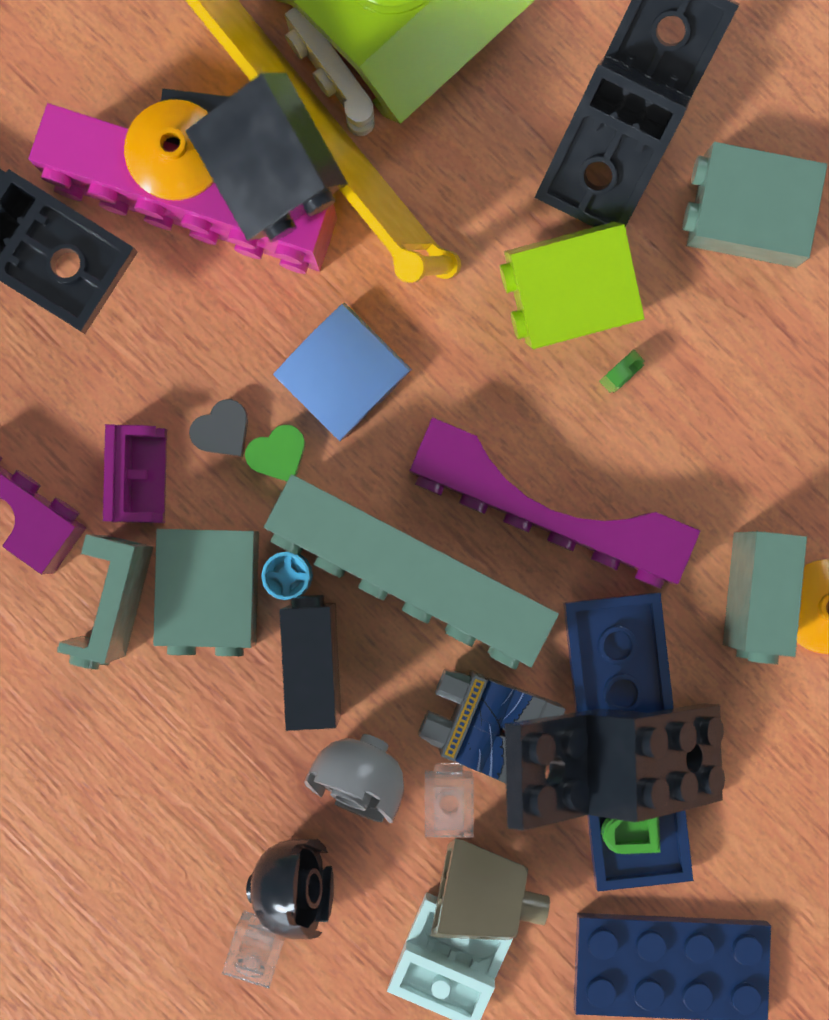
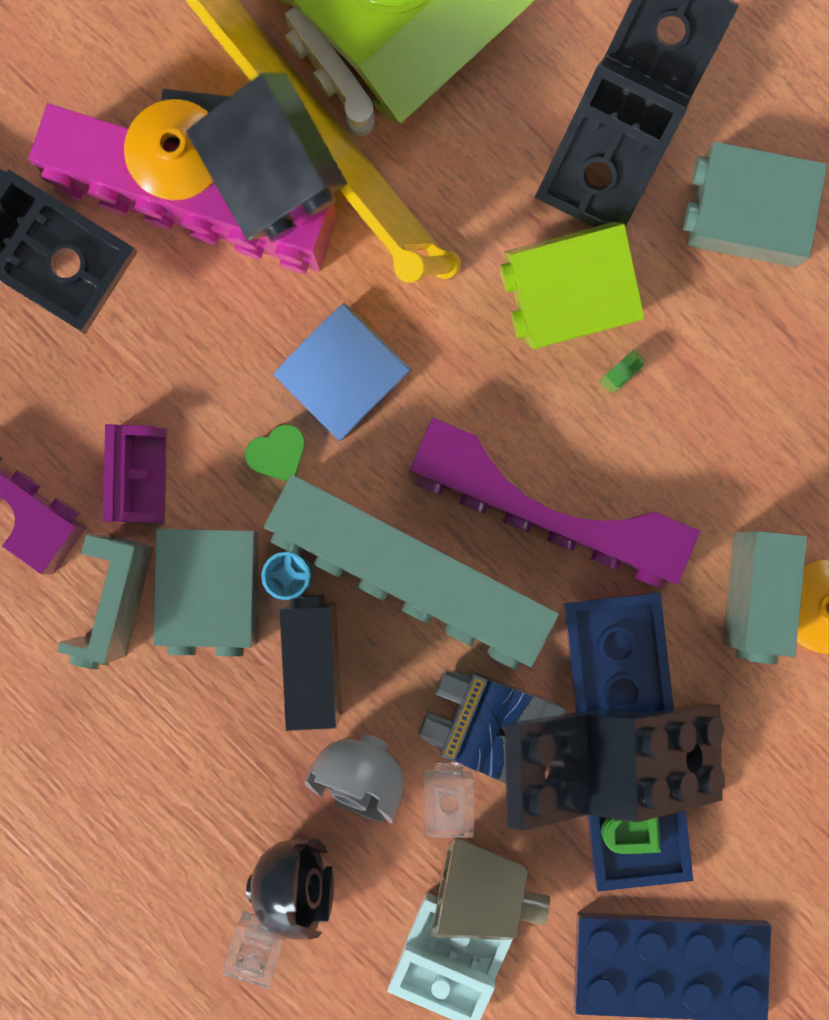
(222, 430): dark grey tile -> none

